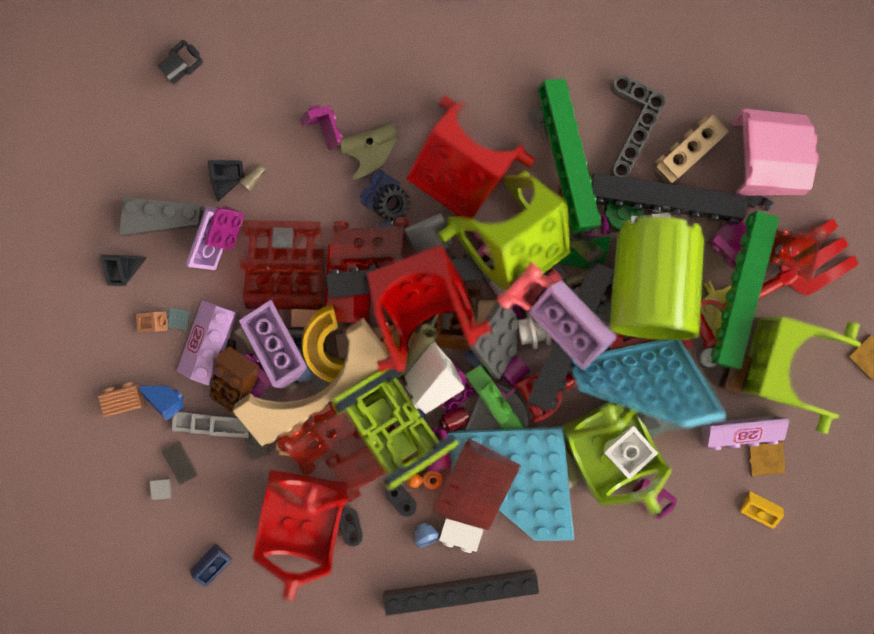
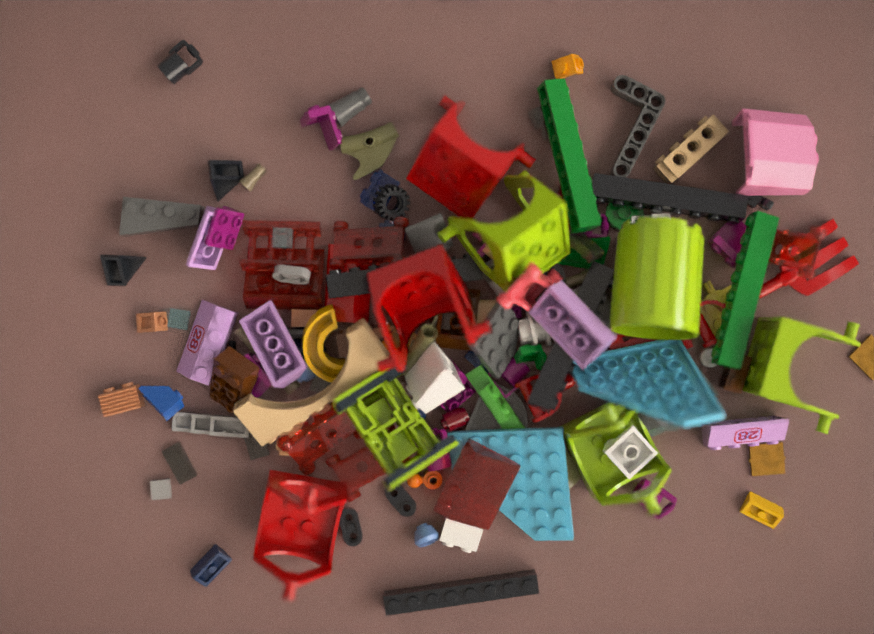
(291, 274): none -> light grey beam
(350, 105): none -> dark grey plant
(531, 353): none -> green bracket
(567, 66): none -> light orange bracket

